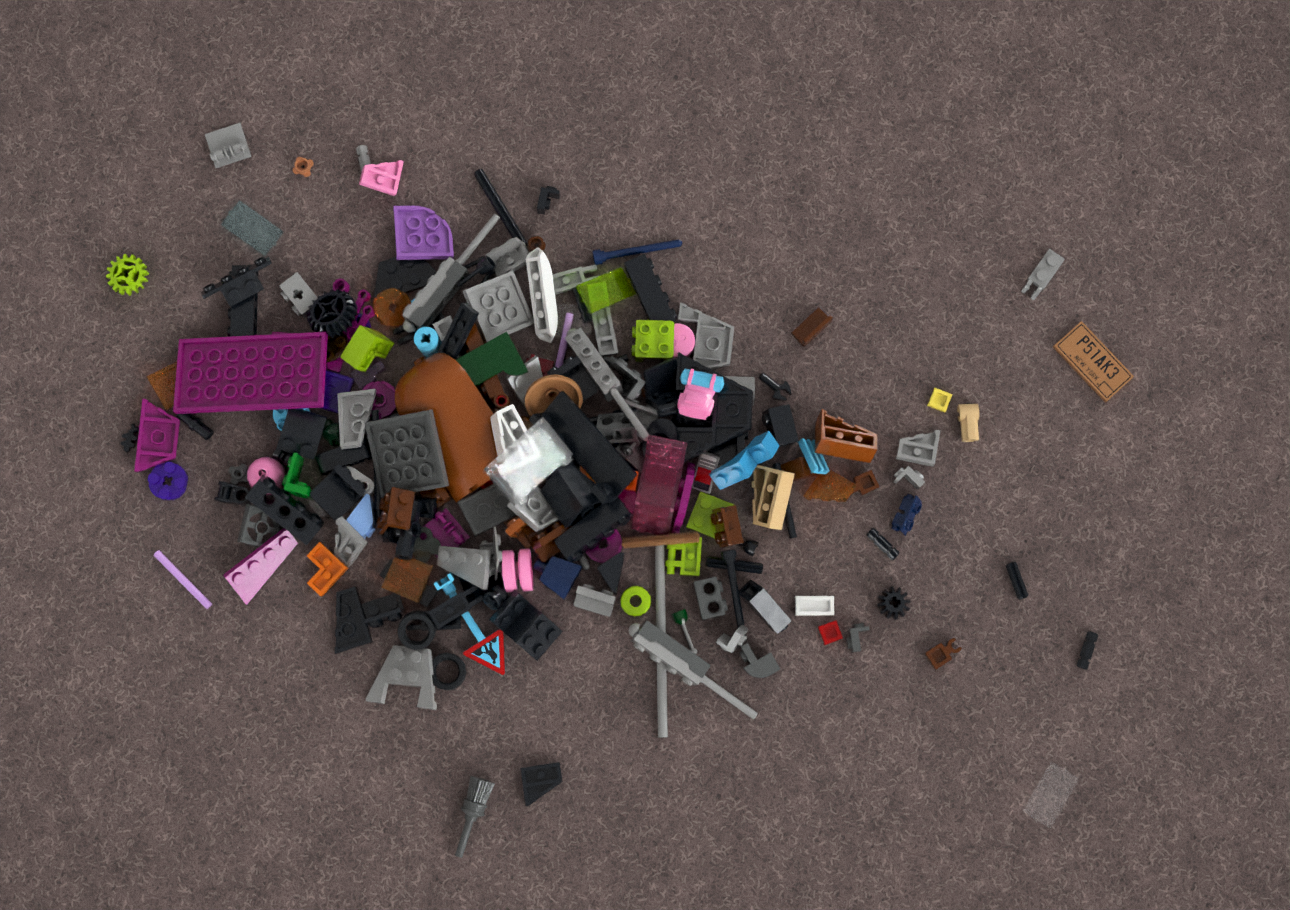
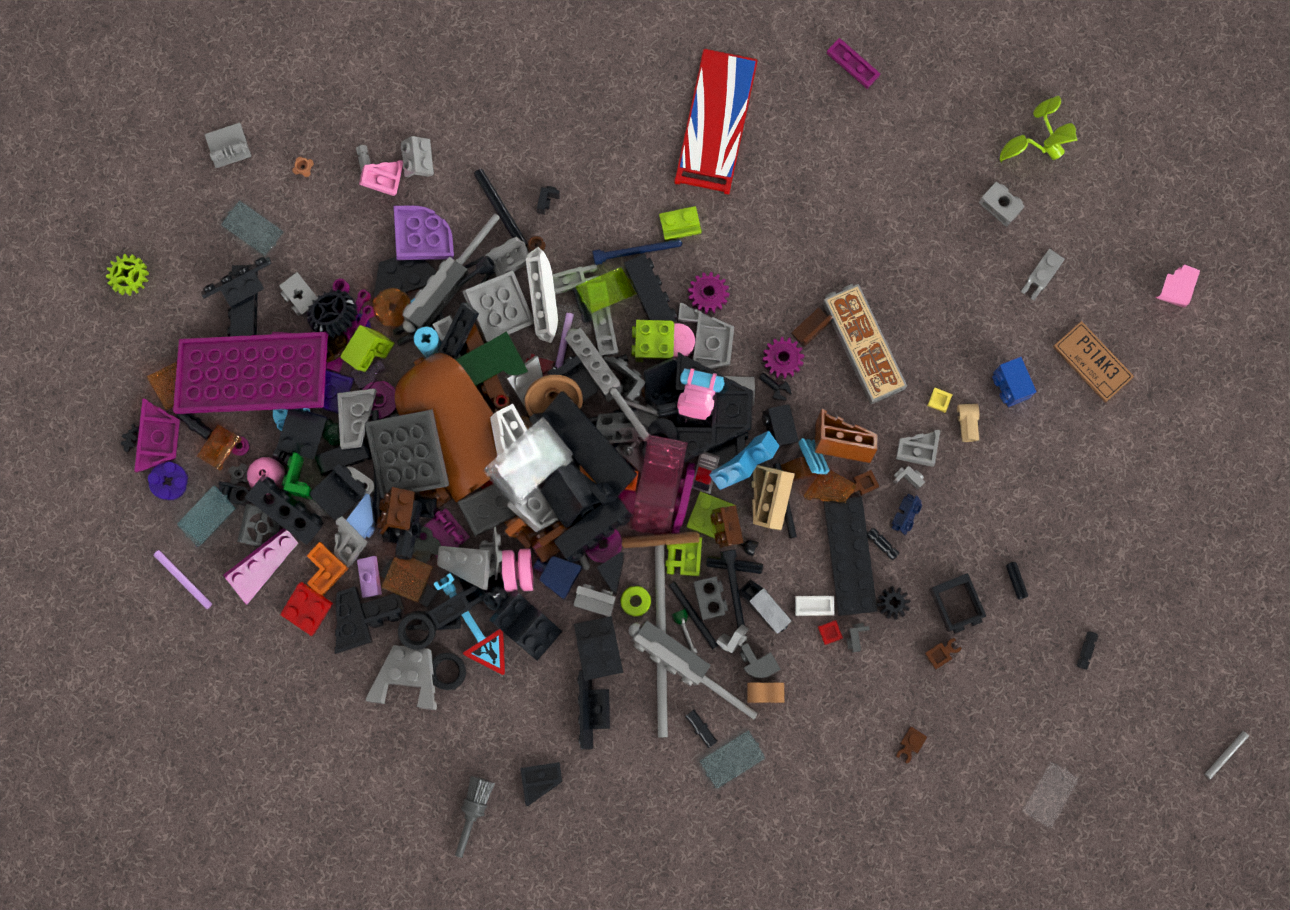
(206, 516): none -> clear light blue piece
(218, 447): none -> clear orange plate
(245, 448): none -> magenta plate
(306, 609): none -> red plate
(369, 577): none -> lavender plate
(417, 157): none -> light grey bracket
(593, 709): none -> black bracket
(598, 648): none -> black bracket
(680, 223): none -> lime plate
(693, 615): none -> black bar
(701, 728): none -> black pin
(712, 283): none -> magenta gear
(716, 119): none -> flag
(732, 759): none -> clear light blue piece
(765, 693): none -> medium nougat axle
(783, 368): none -> magenta gear
(850, 556): none -> black plate
(853, 63): none -> magenta plate
(864, 343): none -> brick
(913, 742): none -> reddish brown plate
(963, 579): none -> black window
(1004, 214): none -> light grey brick
(1014, 382): none -> blue brick
(1052, 145): none -> lime plant
(1180, 286): none -> bright pink piece
(1226, 755): none -> light grey bar

